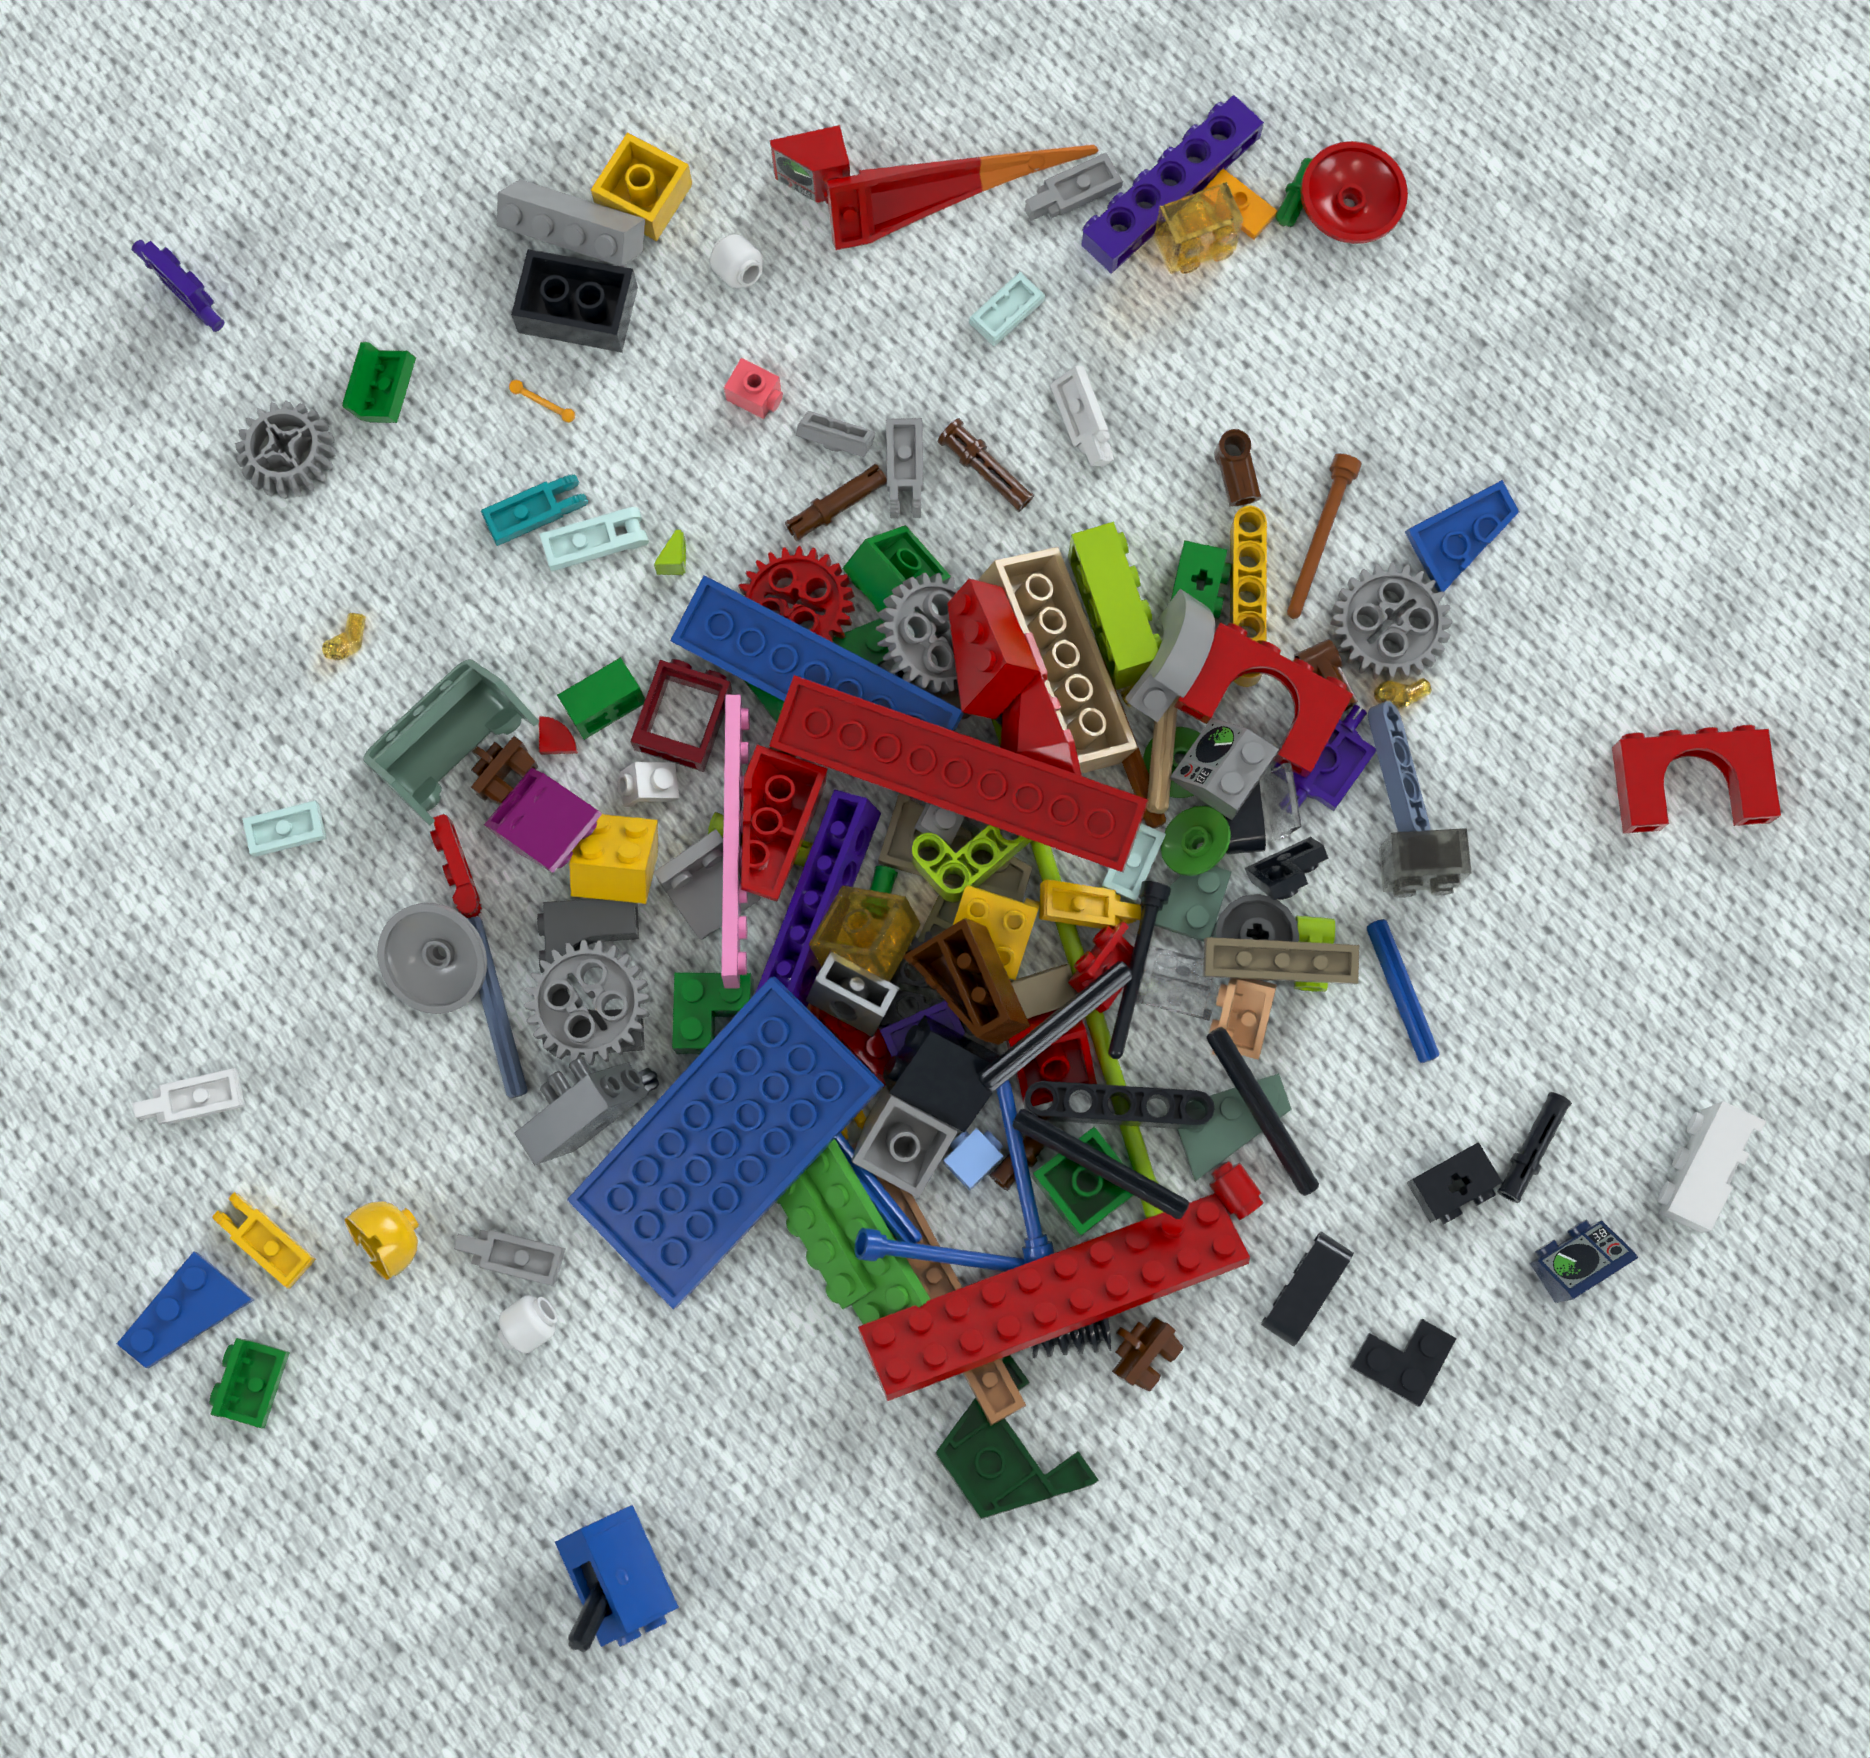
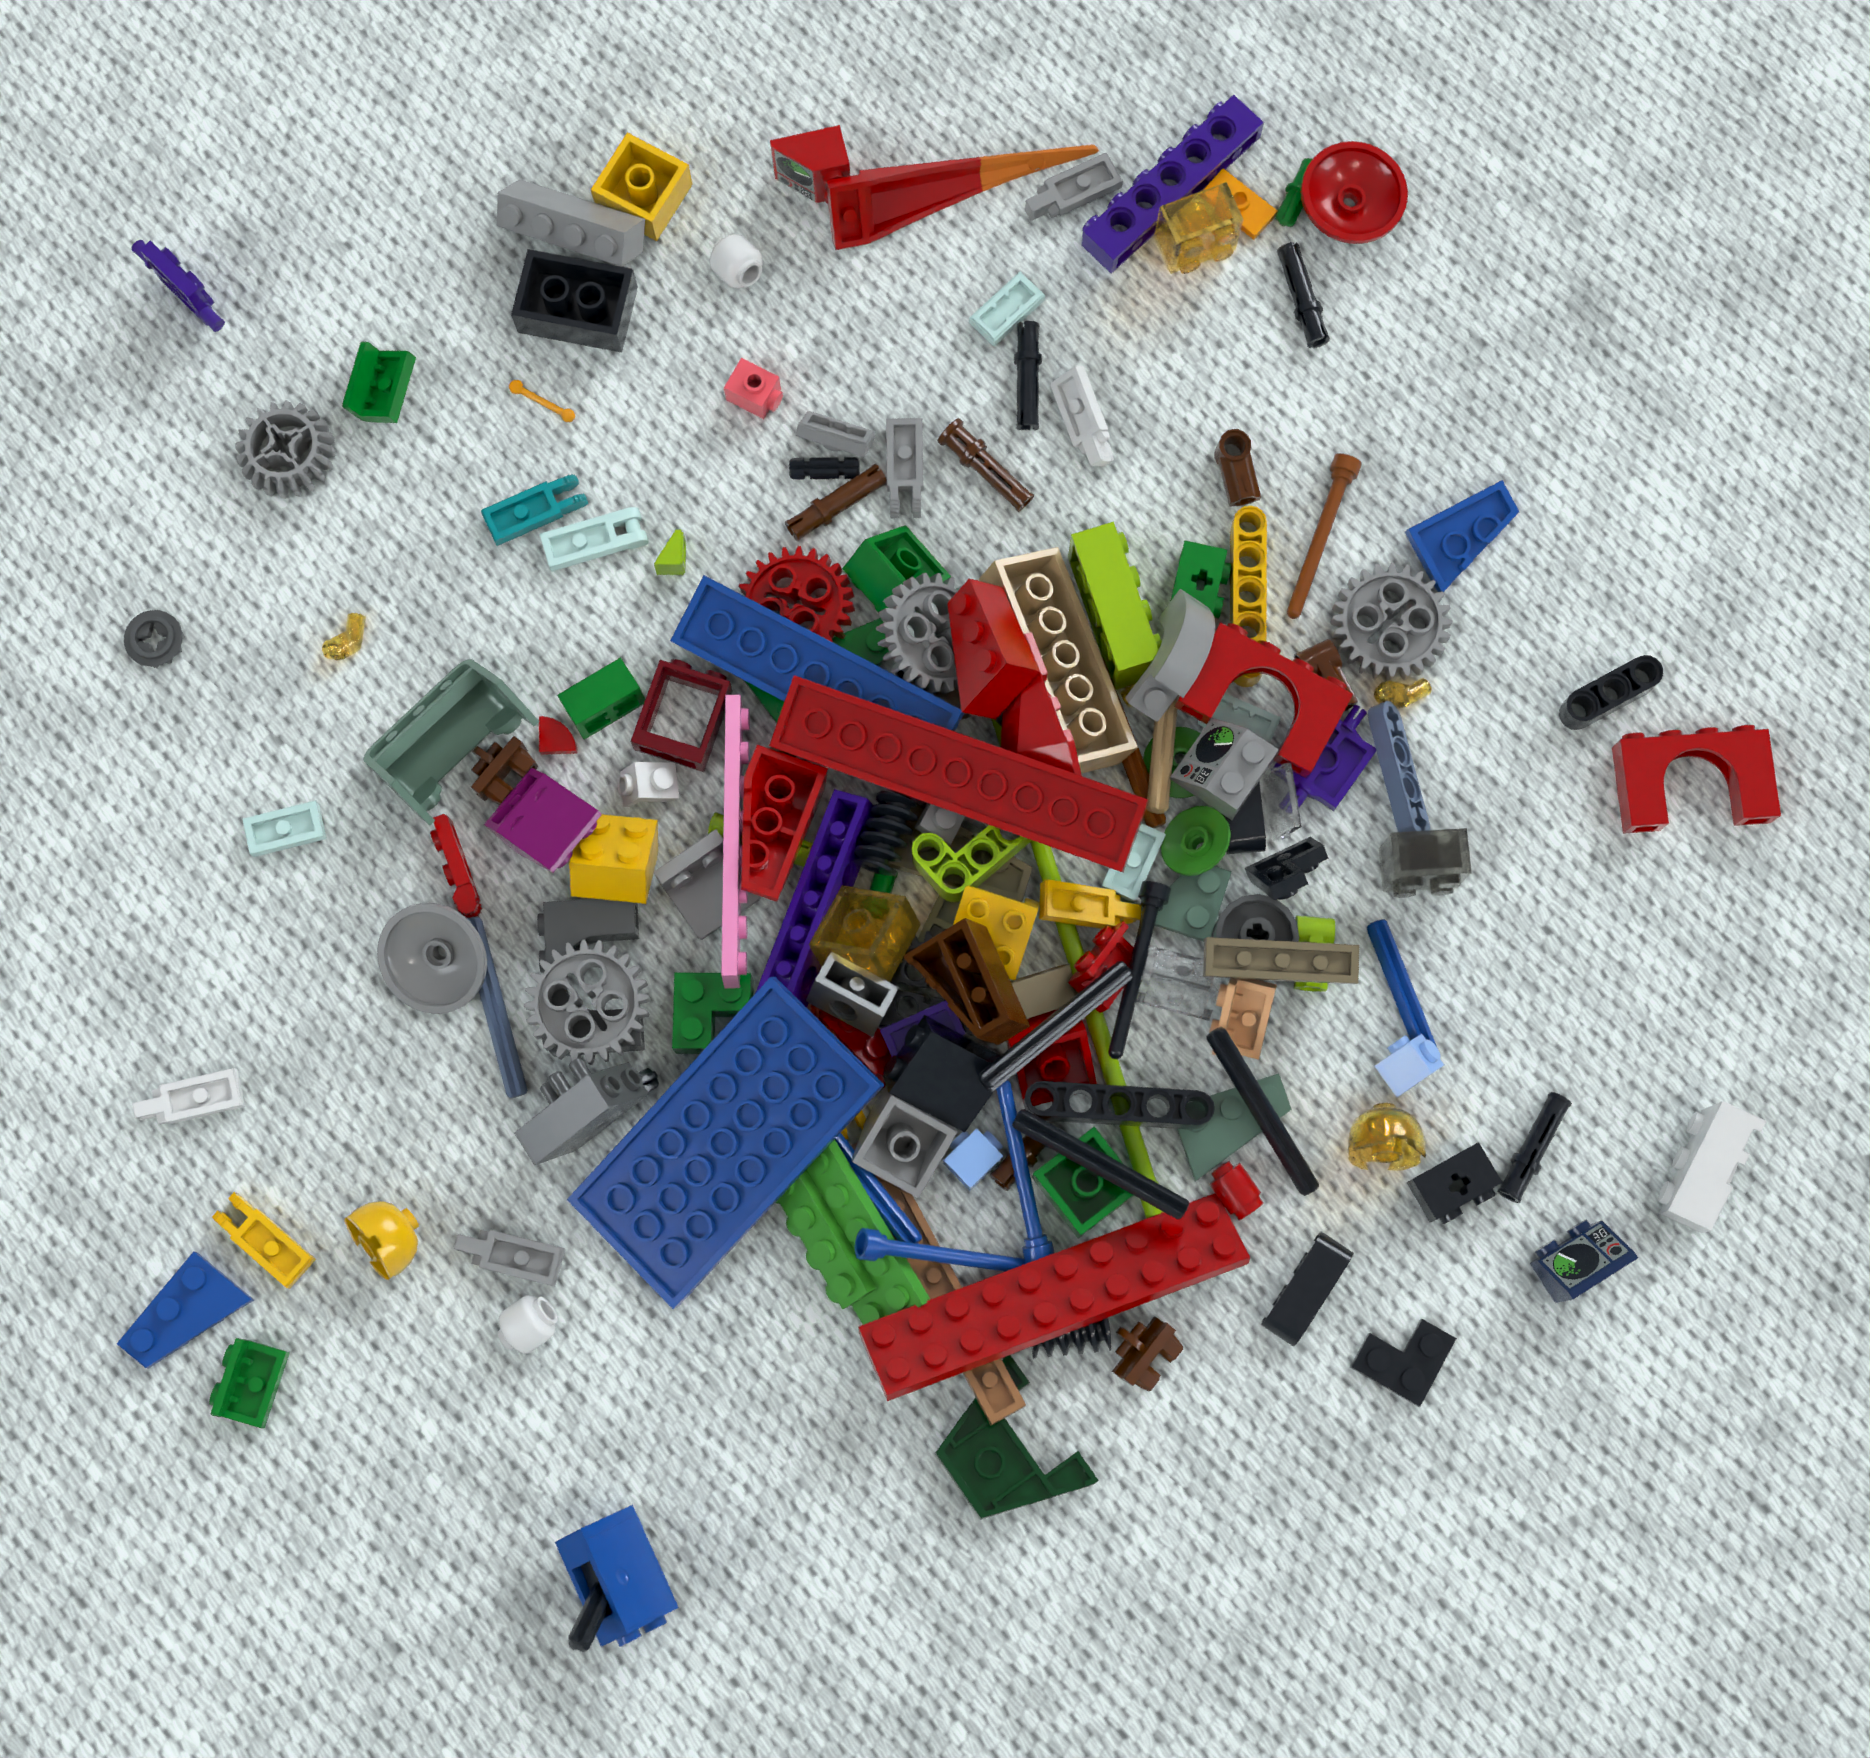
(141, 628): none -> dark grey gear
(824, 468): none -> black axle
(884, 833): none -> black piece
(1028, 365): none -> black pin
(1246, 715): none -> light aqua plate
(1307, 307): none -> black pin
(1391, 1134): none -> clear yellow cylinder
(1409, 1063): none -> light blue brick
(1624, 683): none -> black beam

